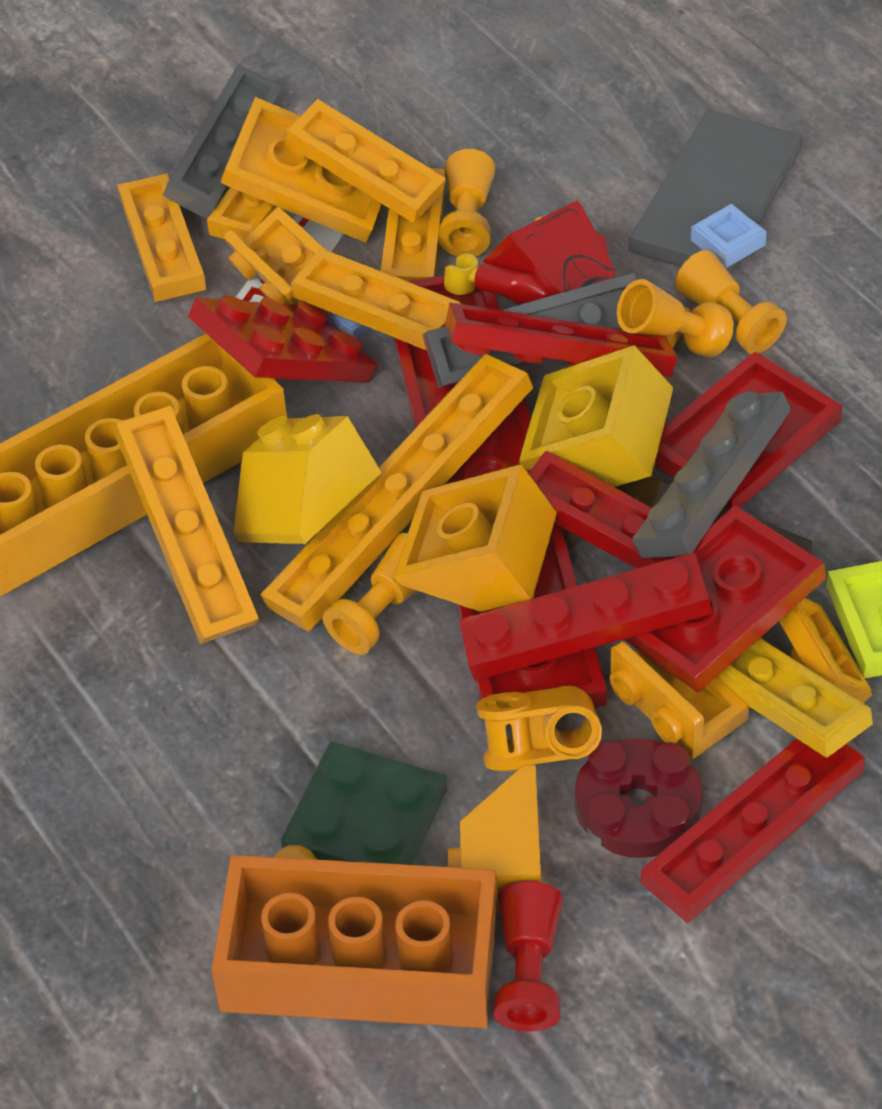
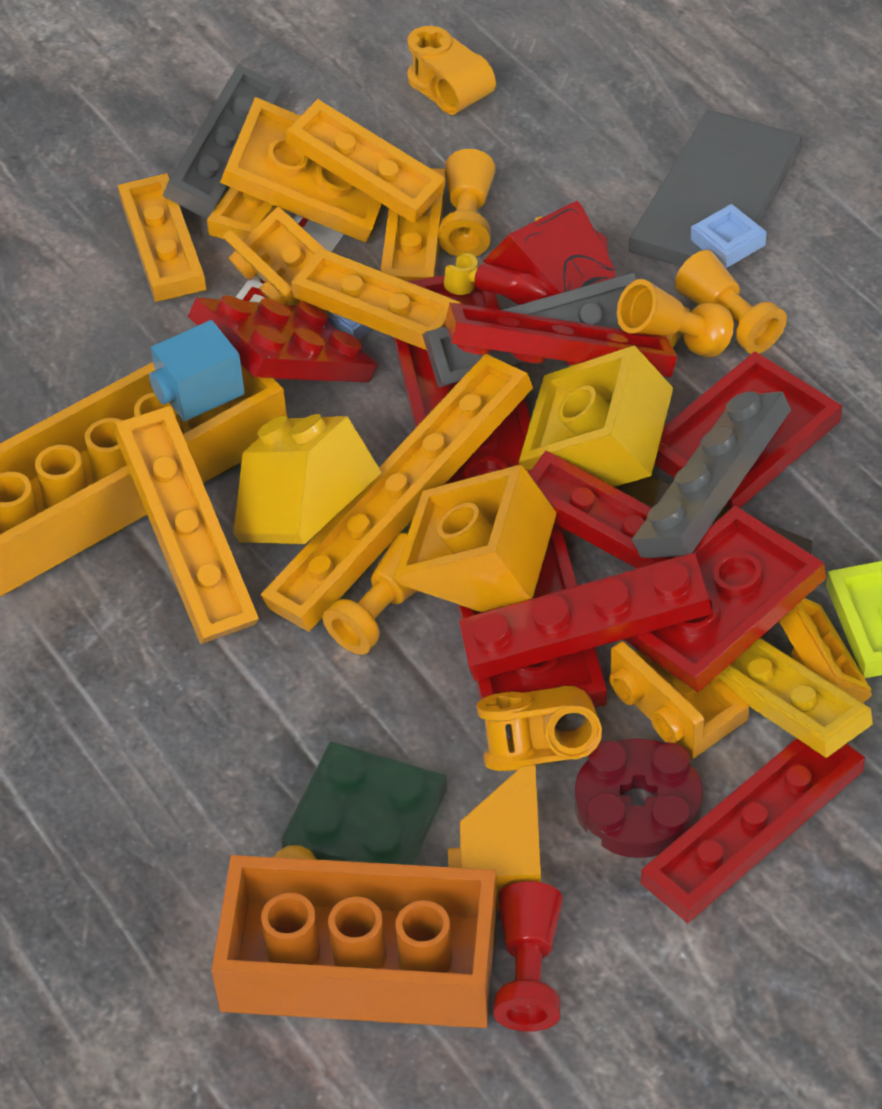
(196, 371): none -> dark azure brick
(447, 70): none -> light orange piece

